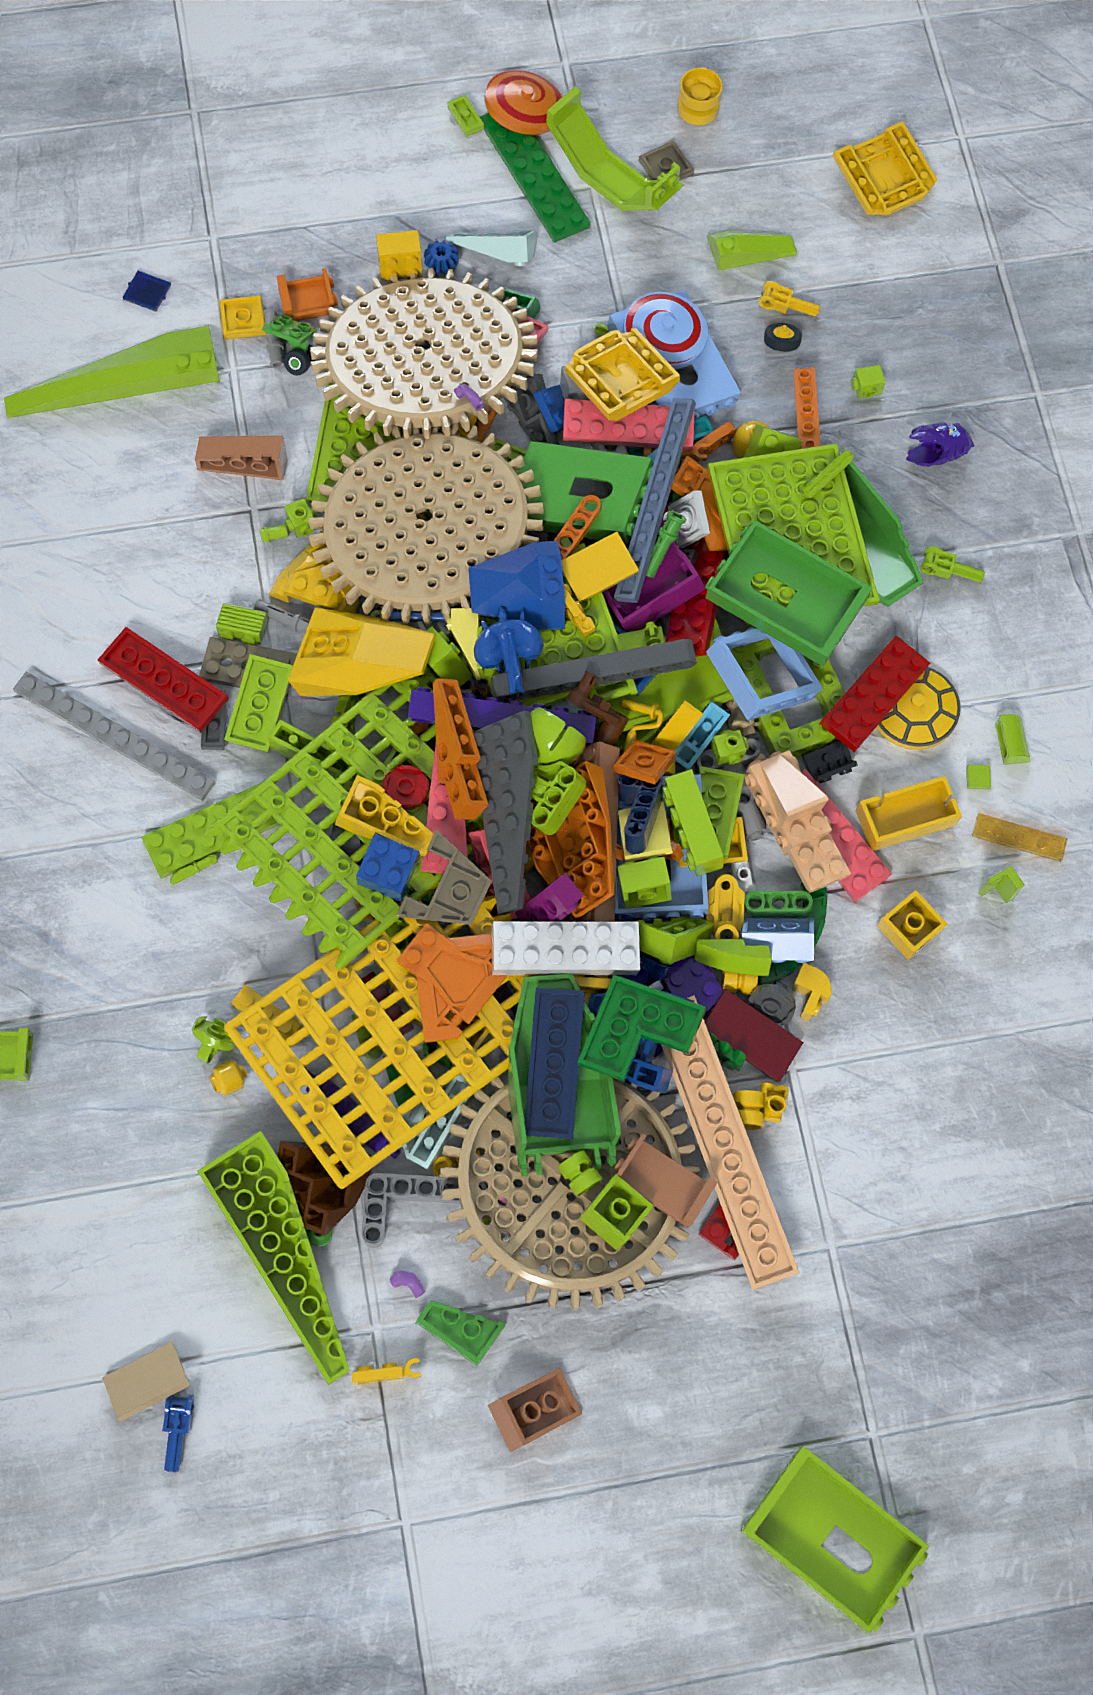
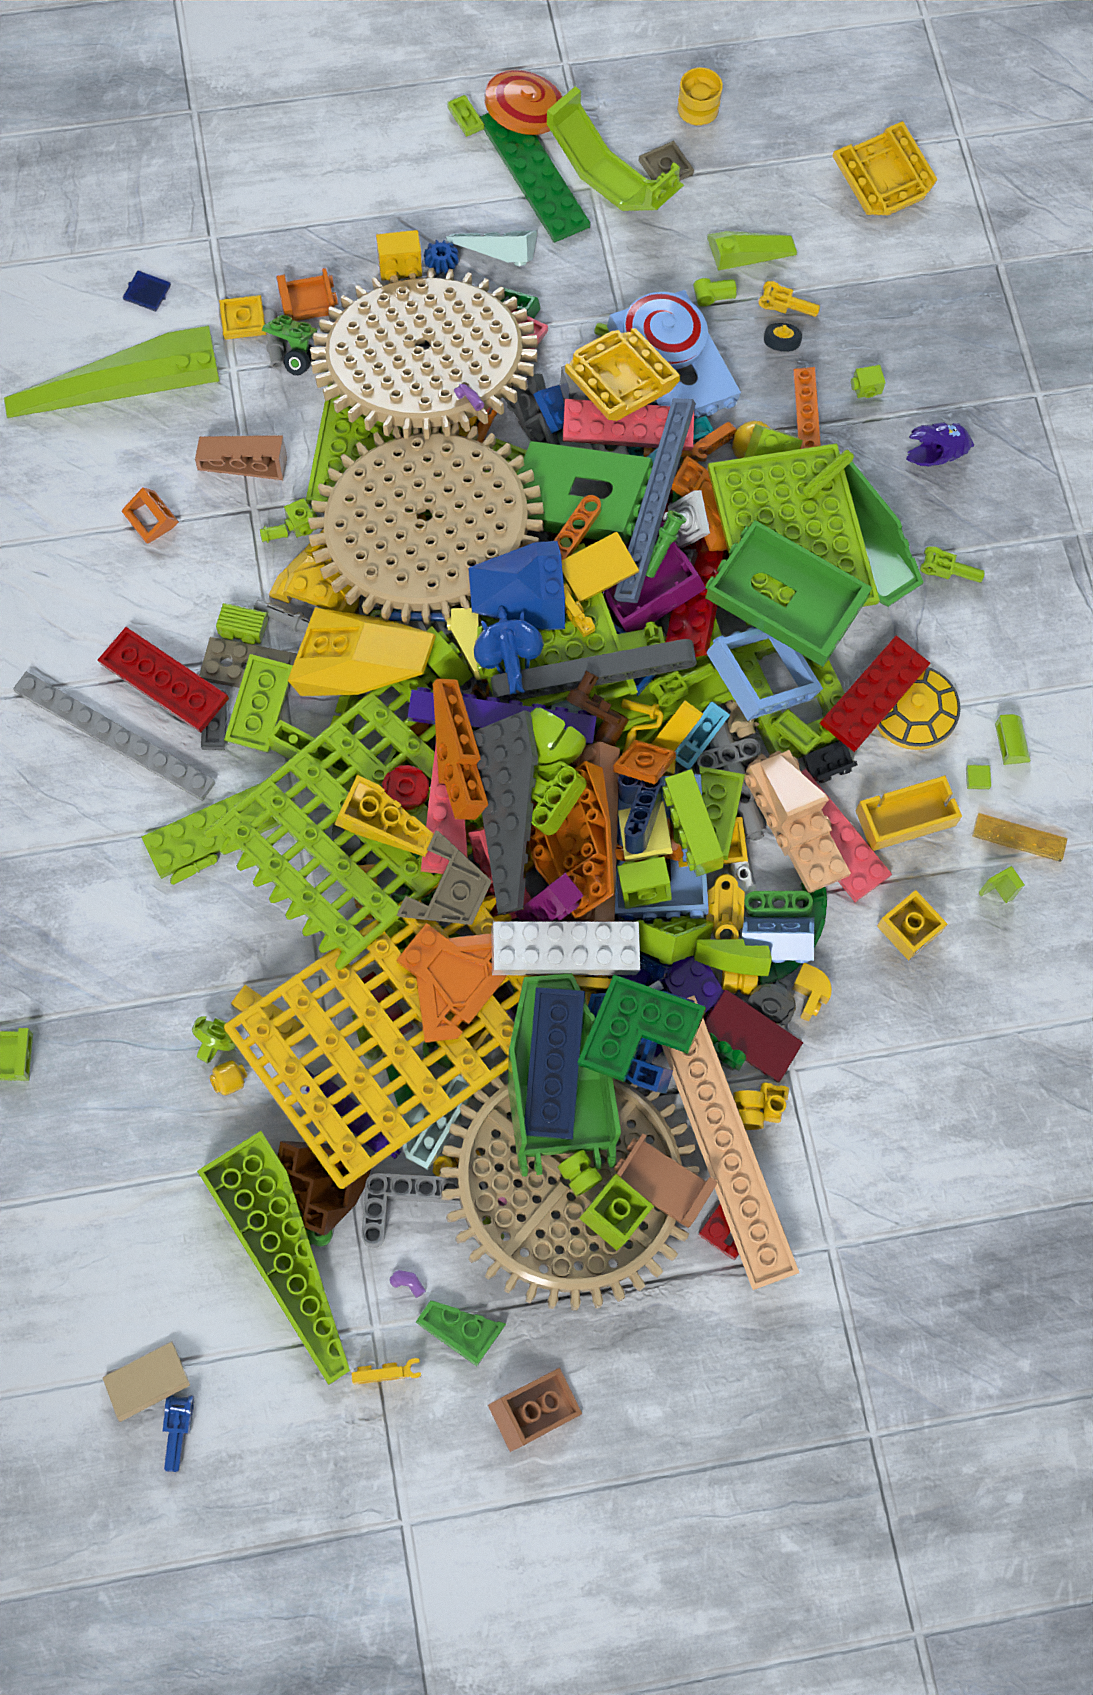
(165, 517): none -> orange tile
(387, 867): blue brick -> none
(674, 687): none -> lime connector
(709, 292): none -> lime piece
(729, 747): lime brick -> none
(796, 731): none -> lime tile
(800, 1516): lime panel -> none

